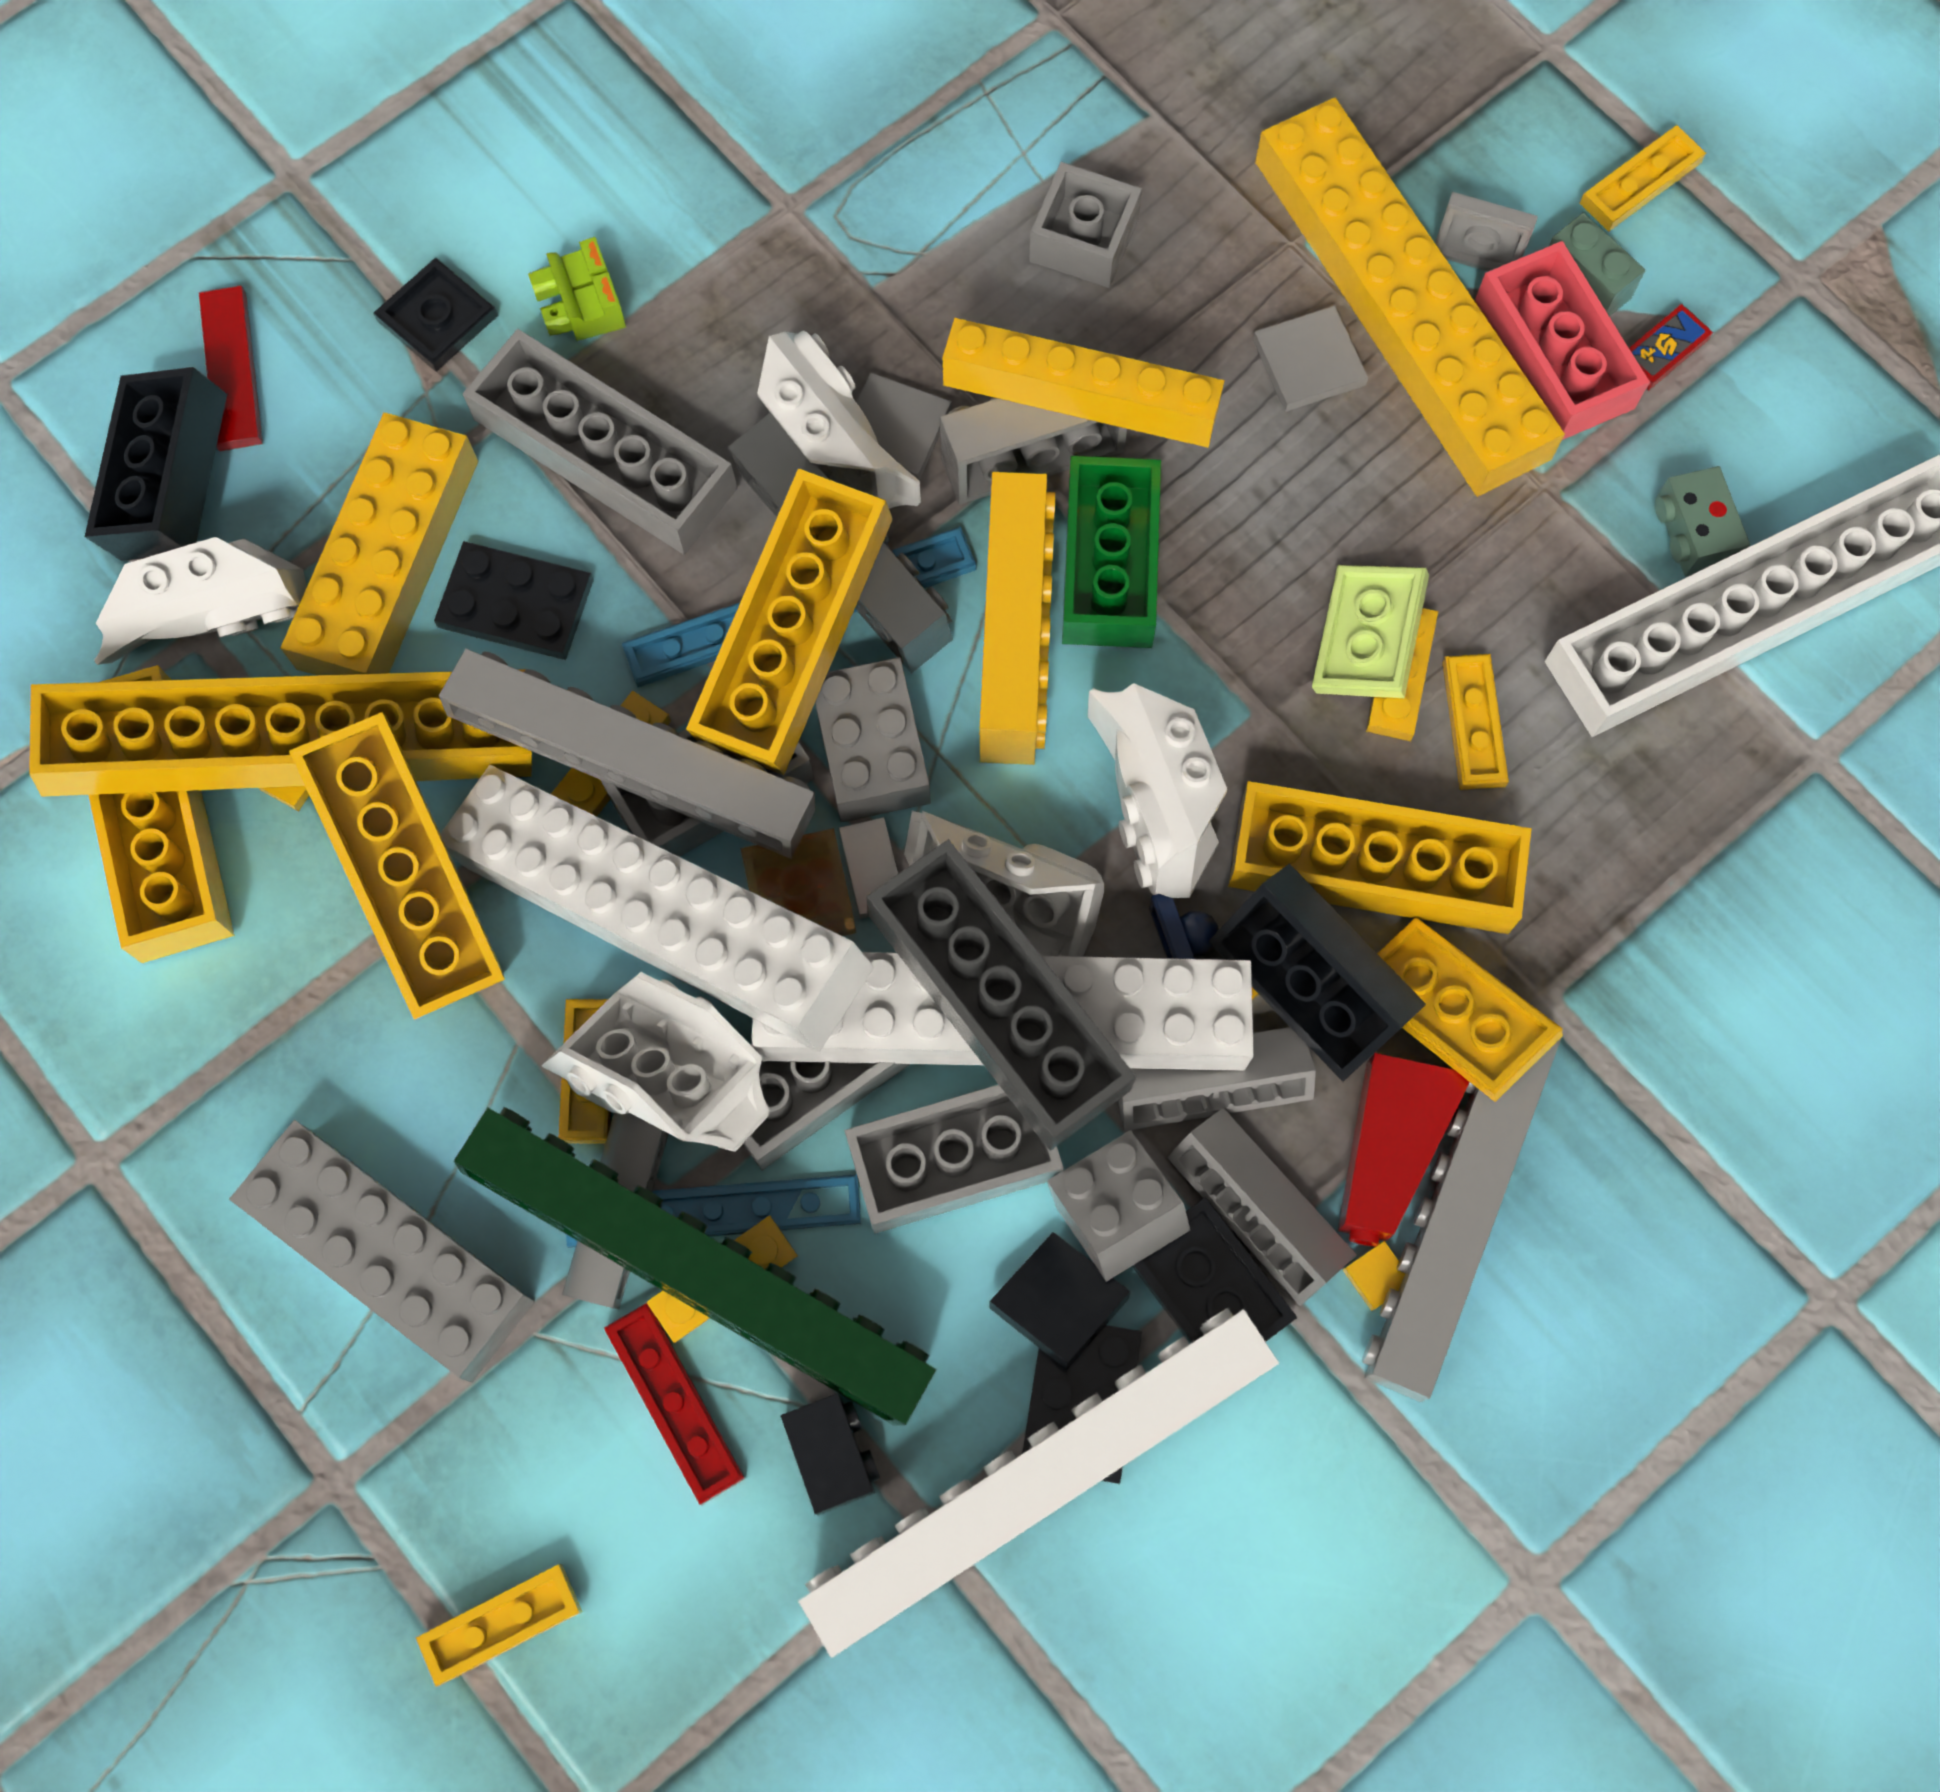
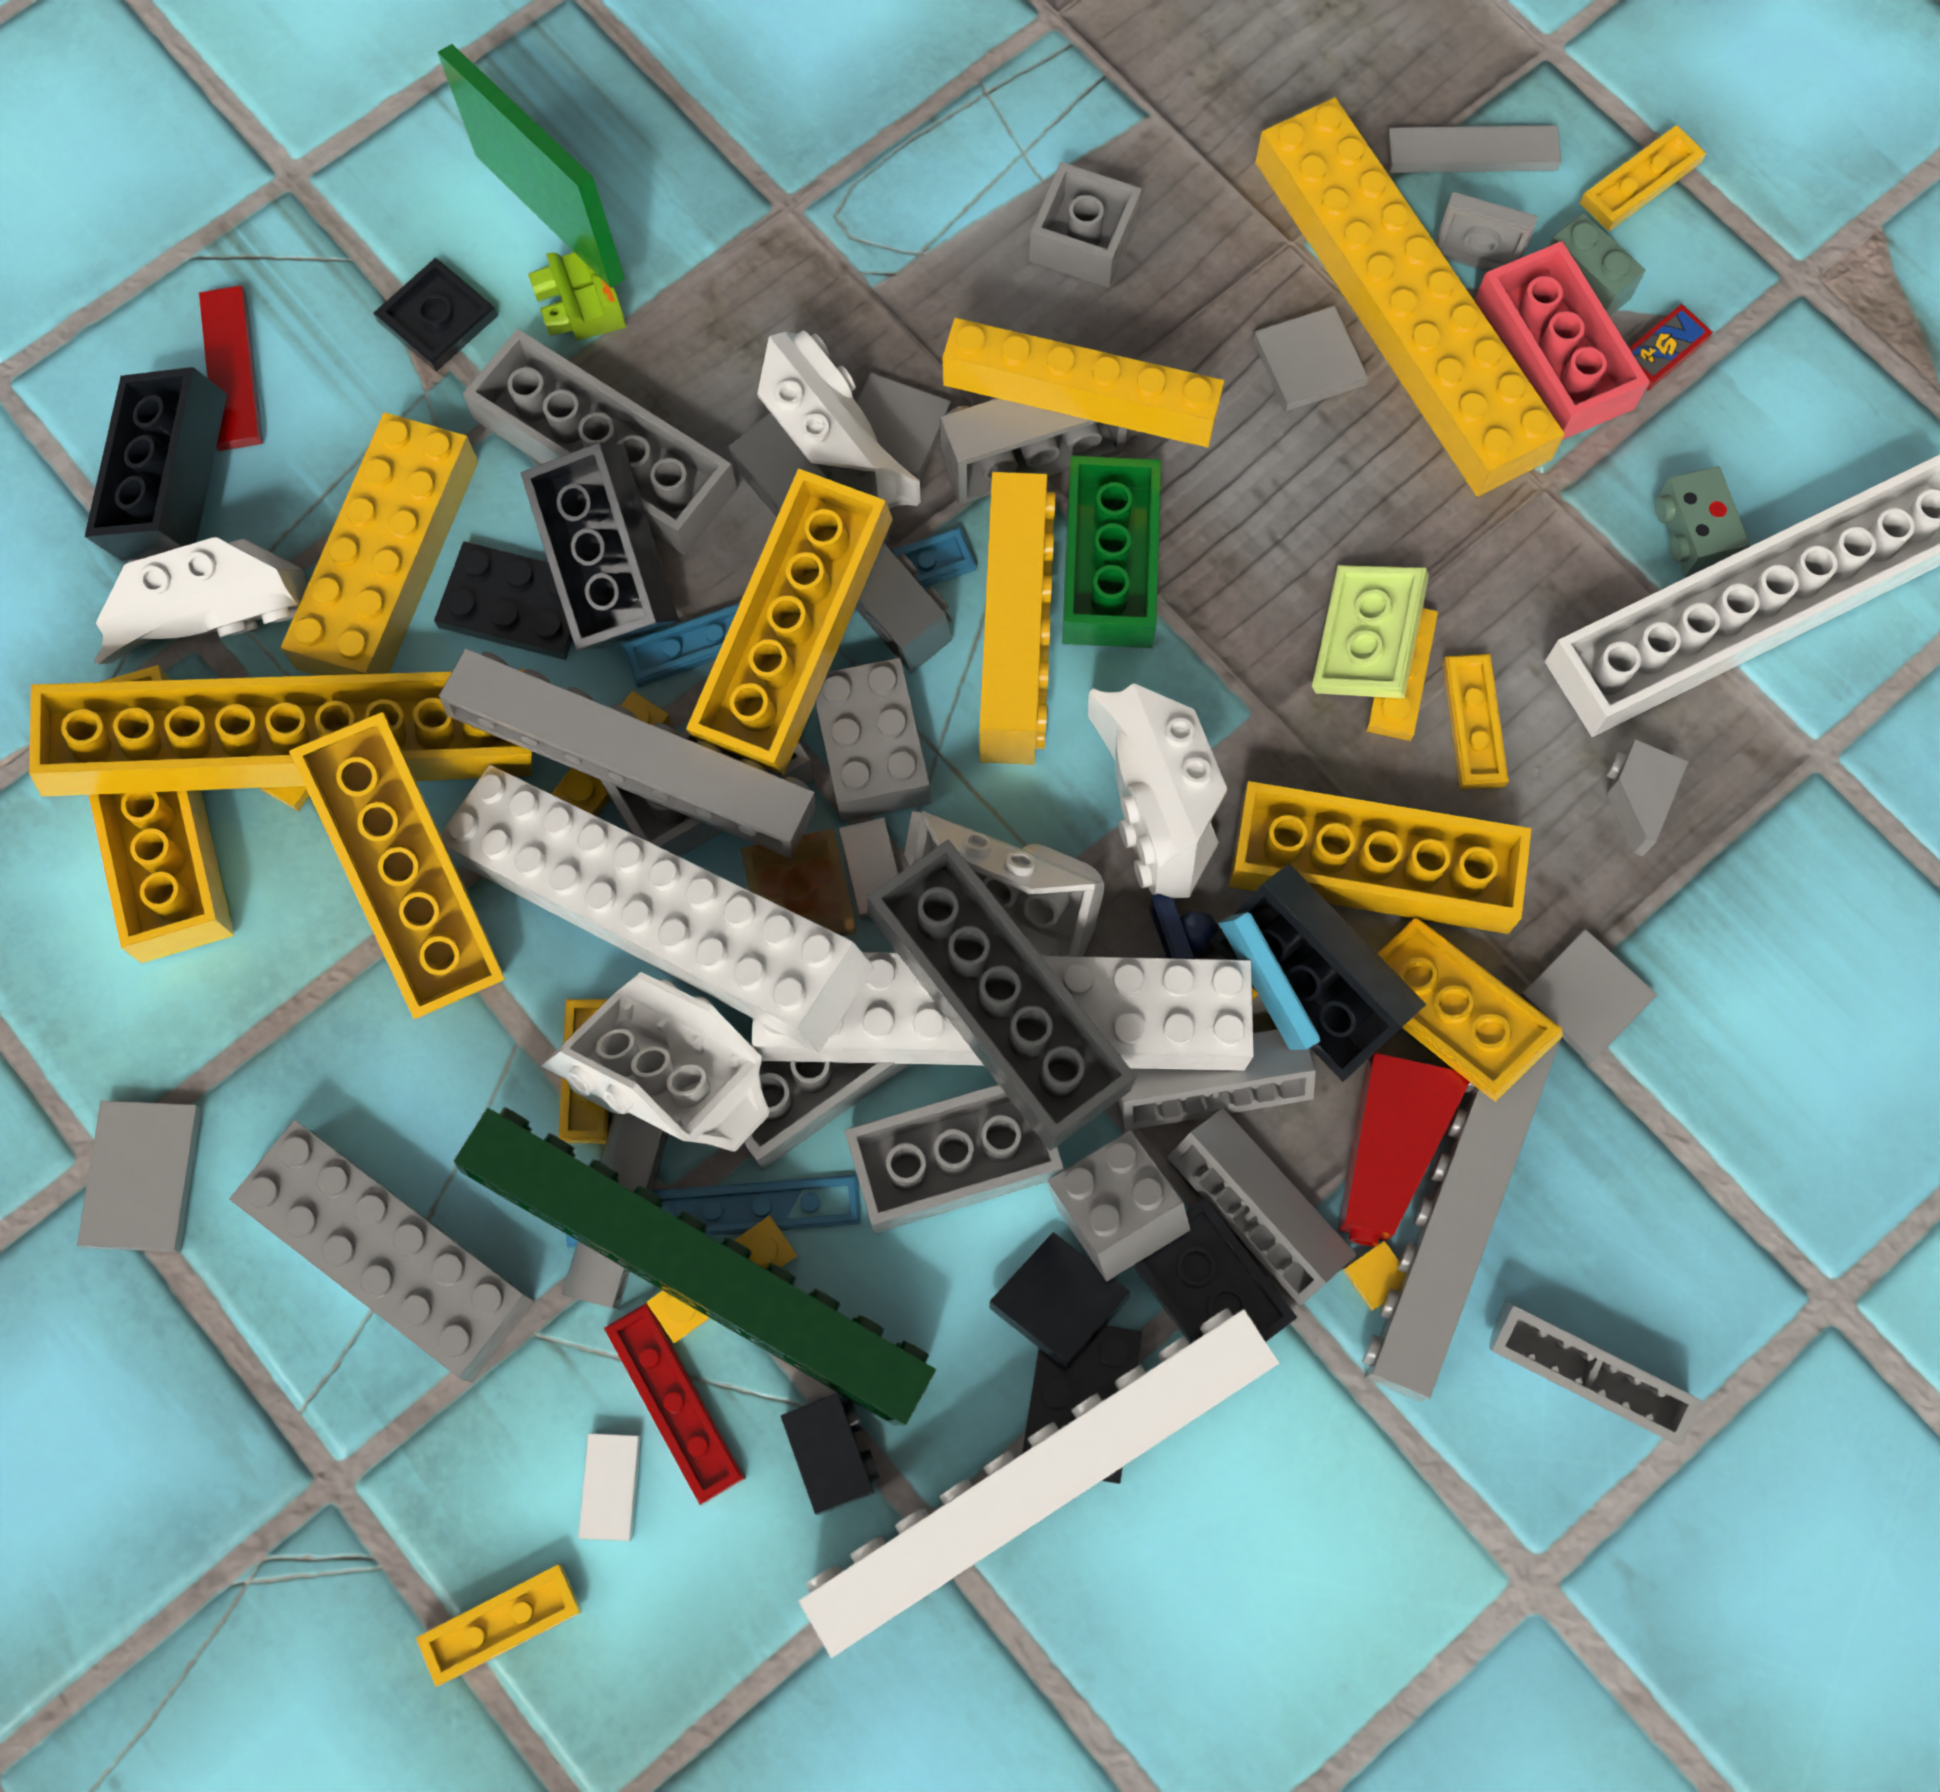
(139, 1176): none -> light grey tile
(533, 165): none -> green tile
(599, 545): none -> black brick
(609, 1487): none -> white tile
(1270, 981): none -> medium azure tile
(1473, 149): none -> light grey tile
(1589, 995): none -> light grey tile
(1593, 1374): none -> light grey brick
(1643, 791): none -> light grey slope

